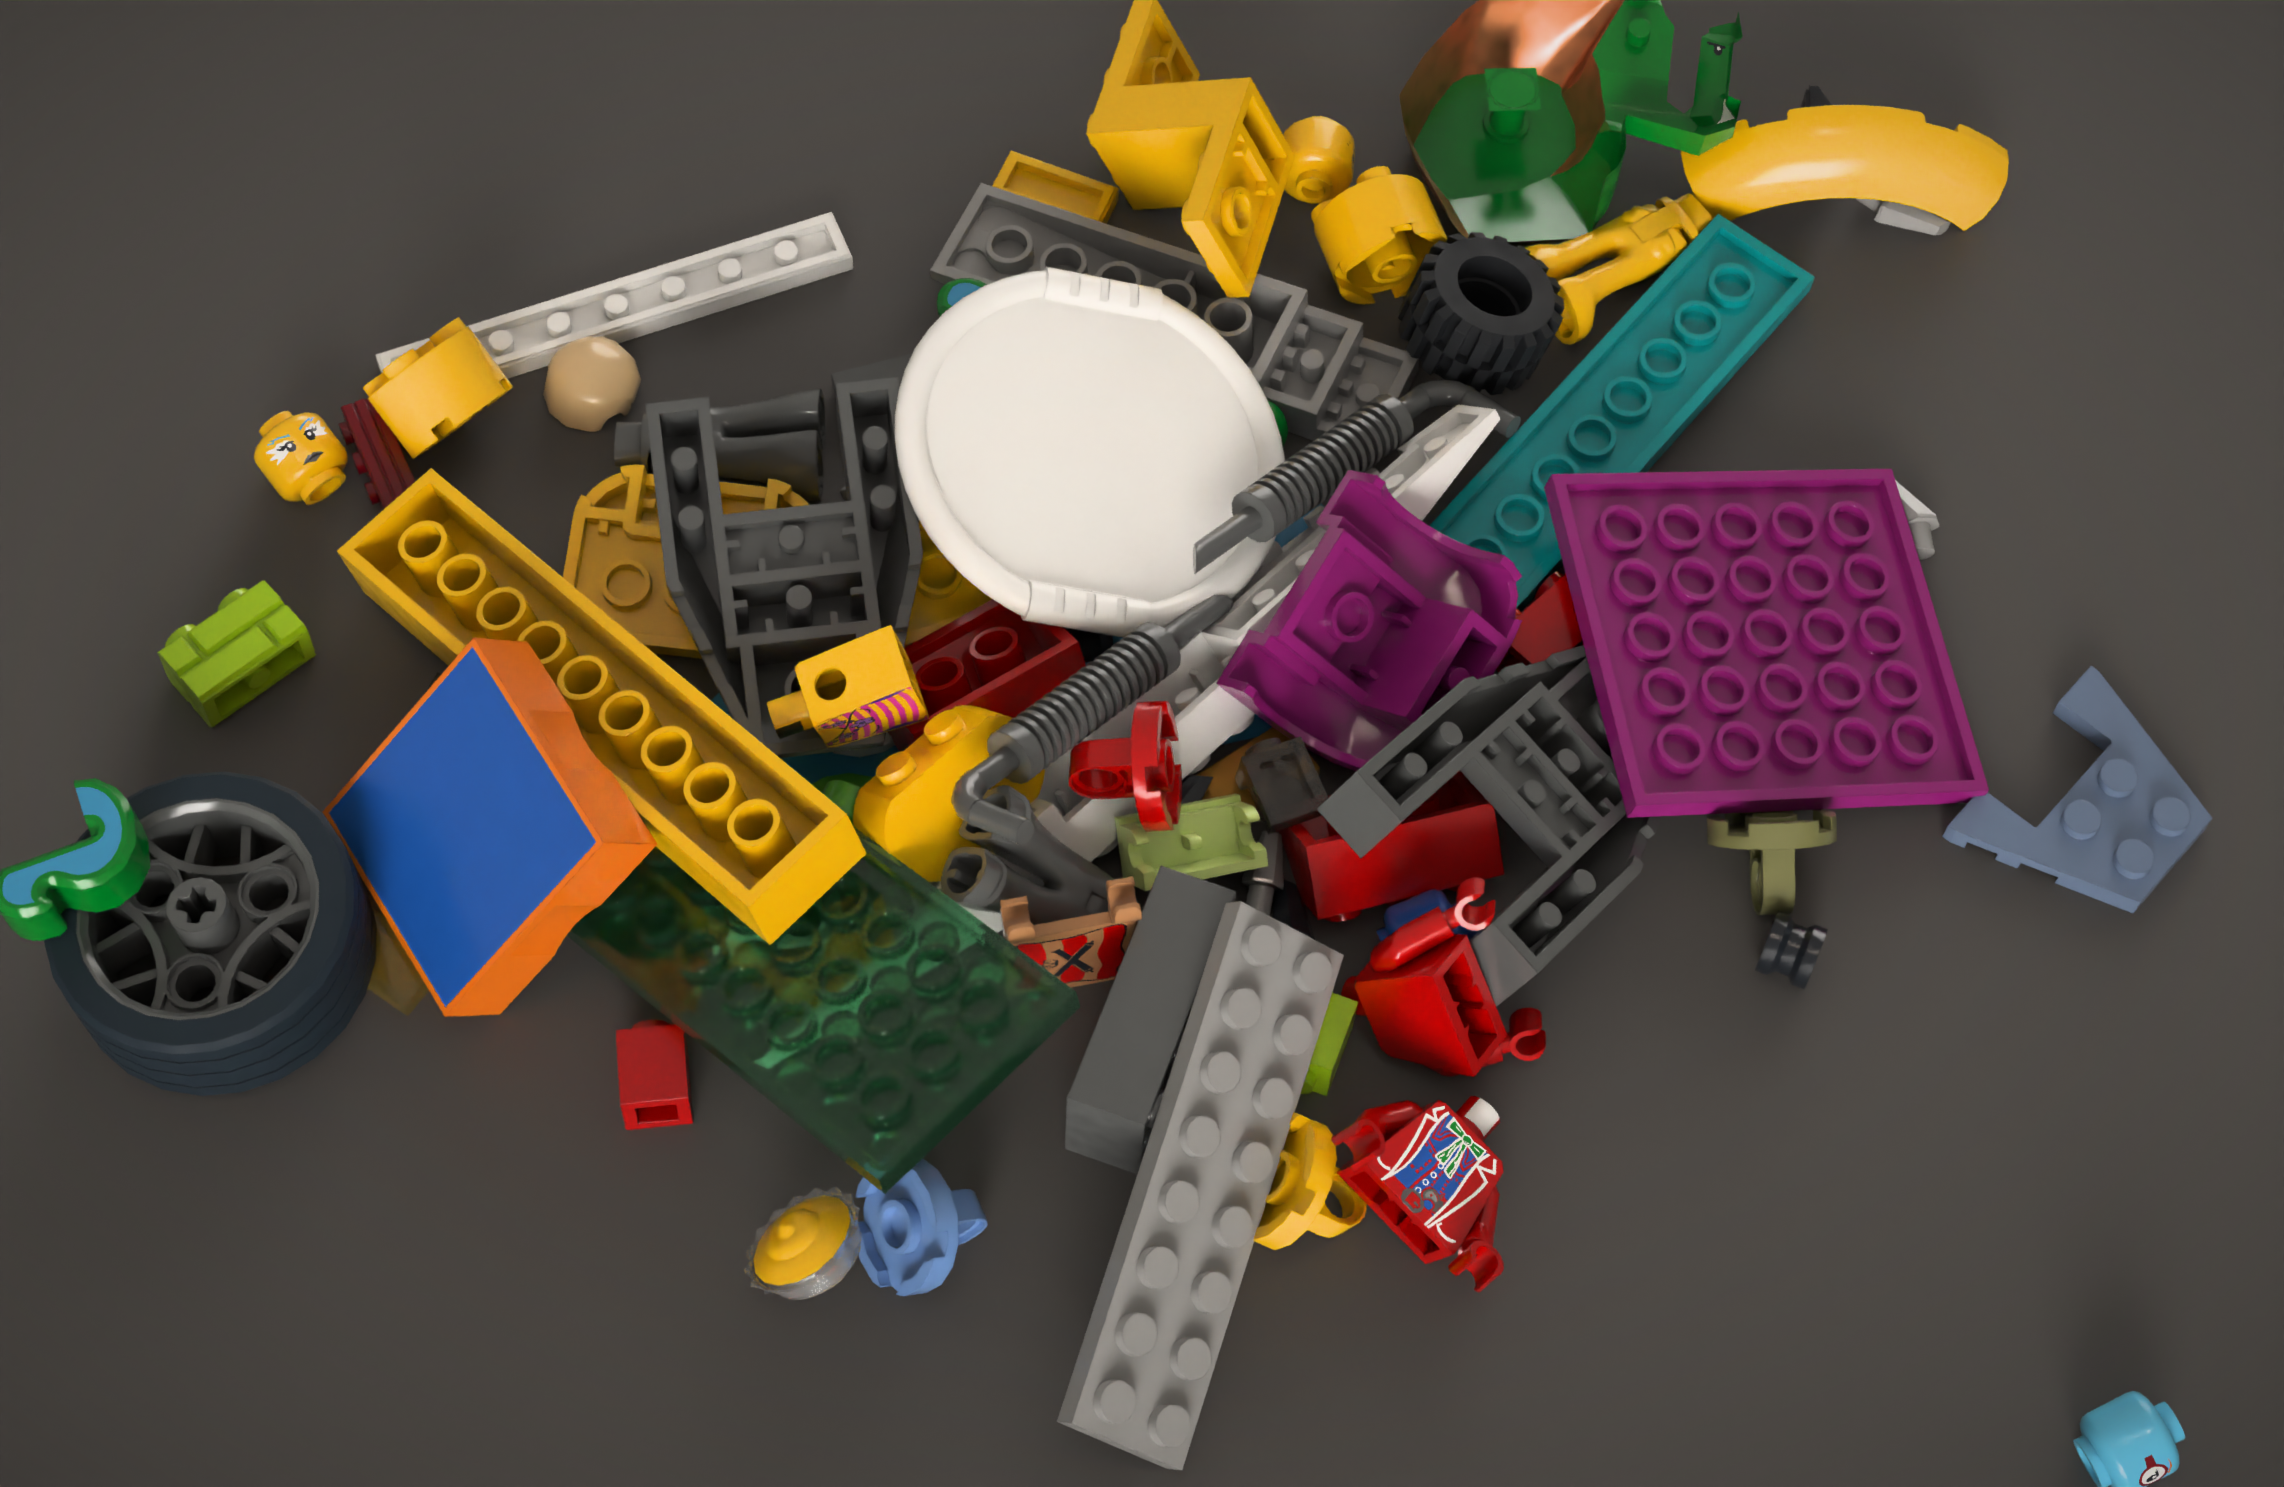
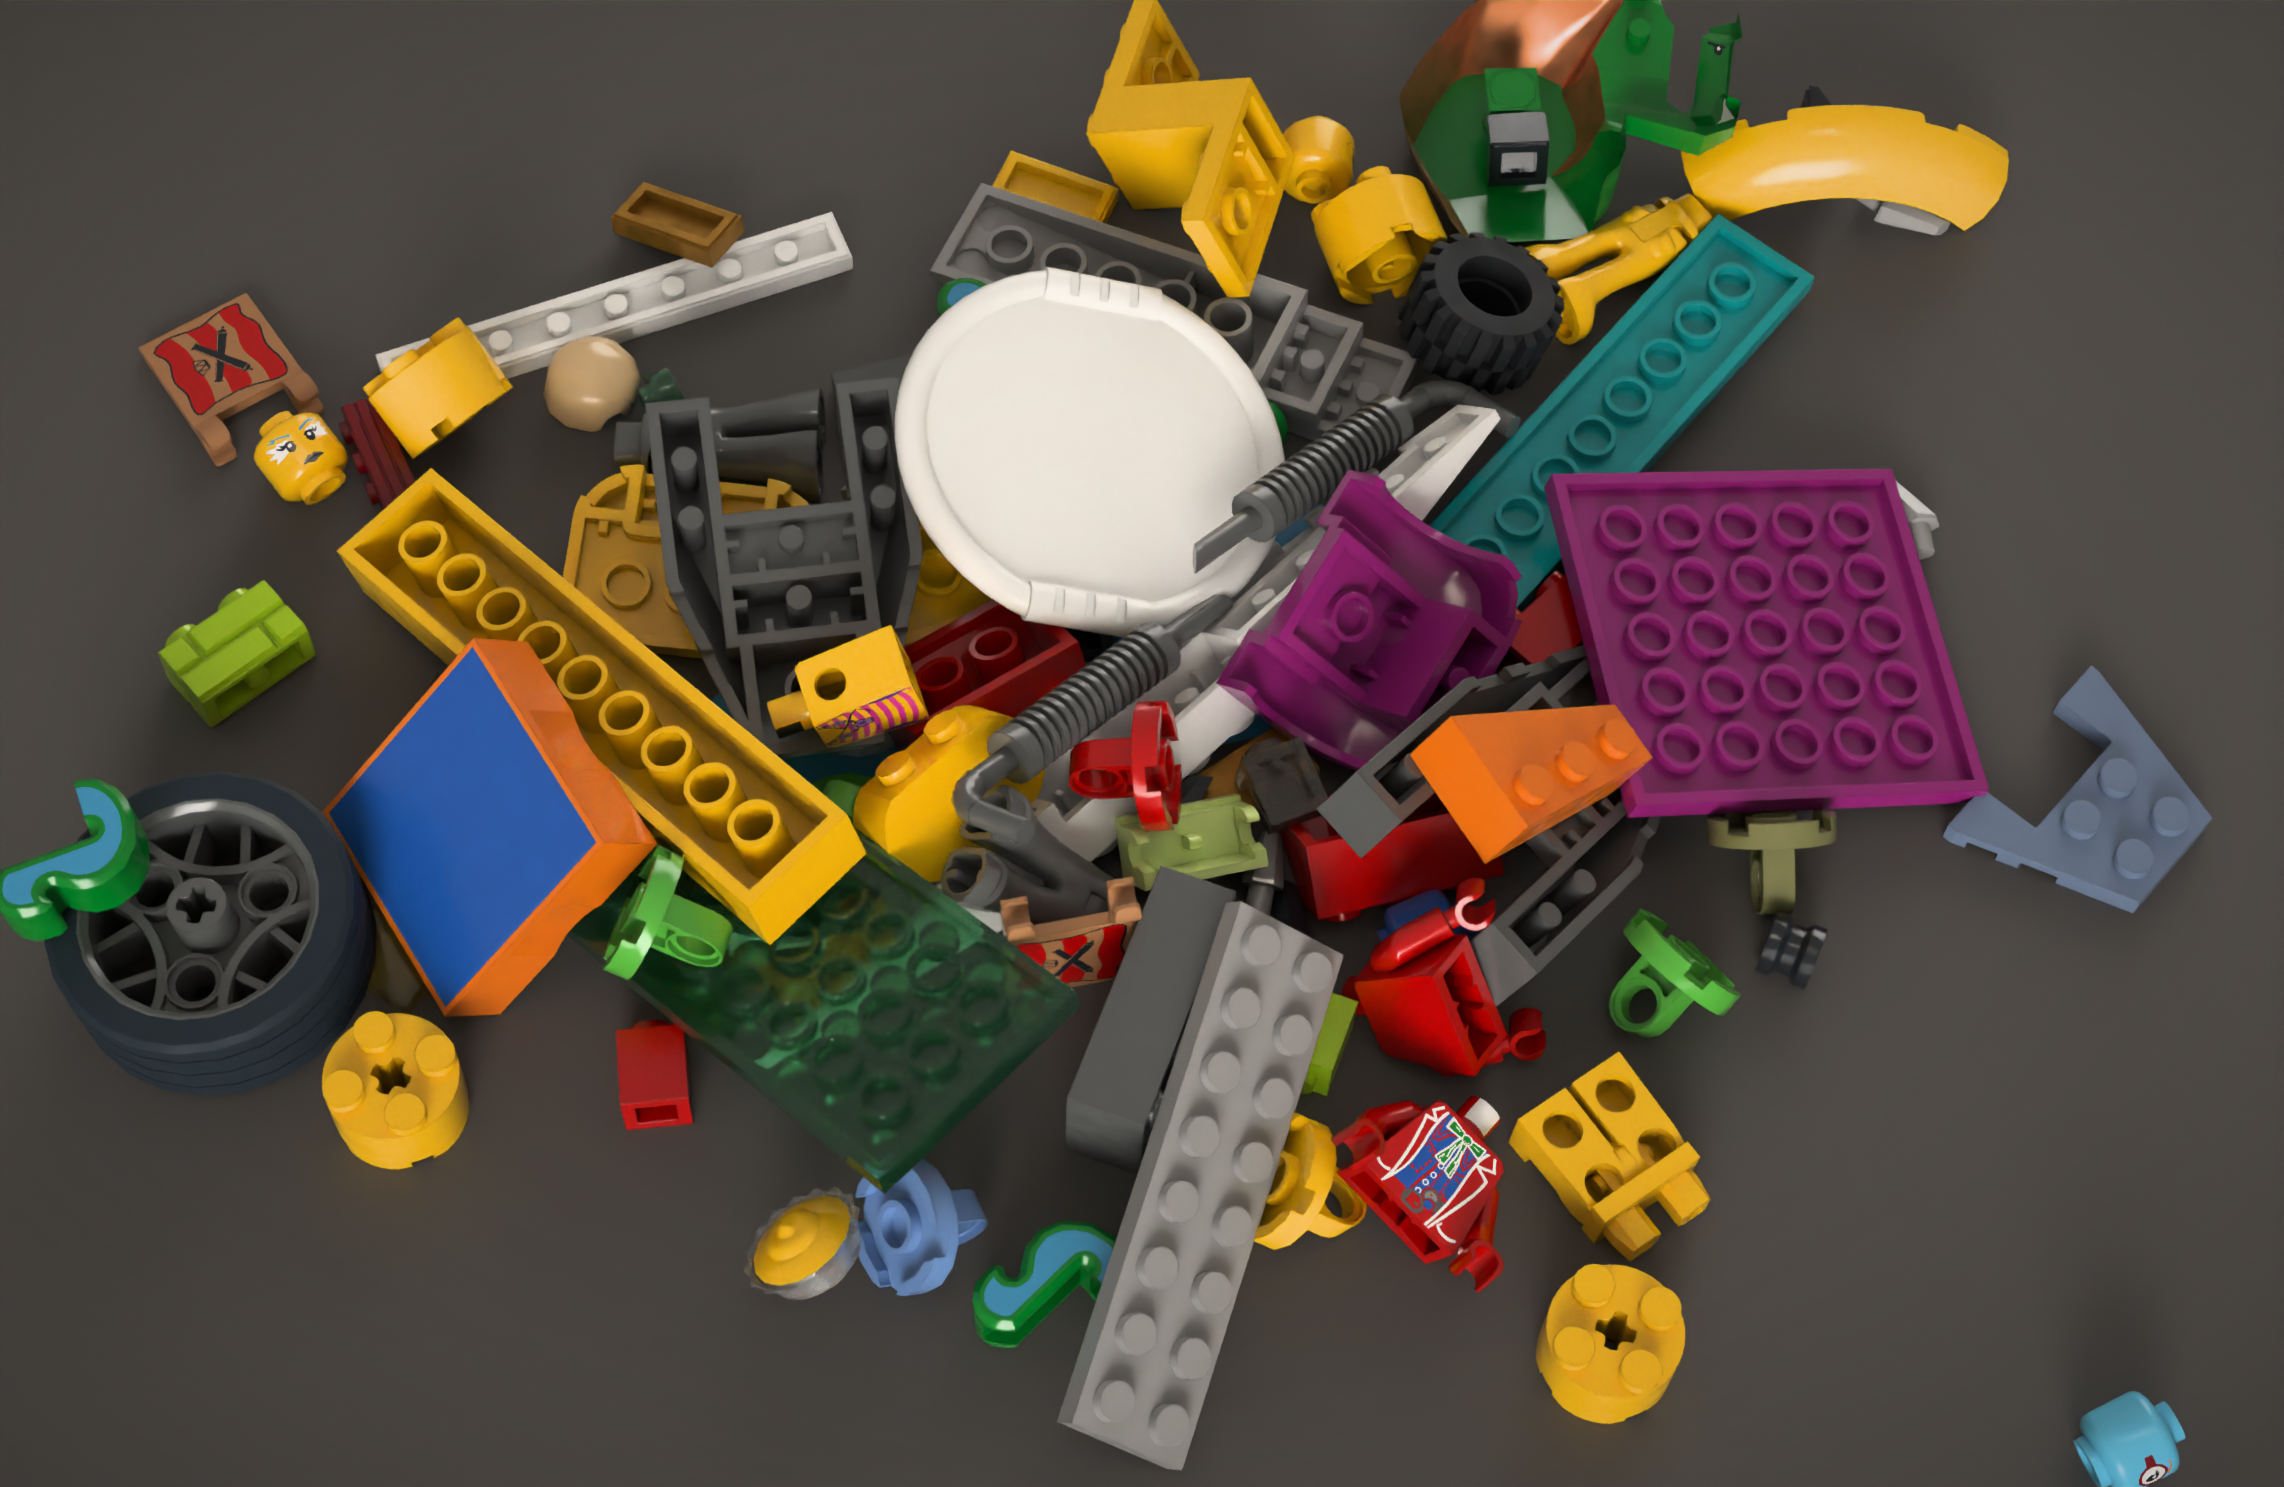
(223, 367): none -> flag
(395, 1089): none -> yellow brick
(658, 387): none -> clear green plate
(664, 921): none -> bright green tile
(677, 224): none -> pearl gold tile
(1050, 1270): none -> green animal
(1517, 148): none -> slope
(1526, 769): none -> orange wedge
(1612, 1157): none -> yellow hips
(1618, 1306): none -> yellow brick
(1674, 973): none -> bright green tile

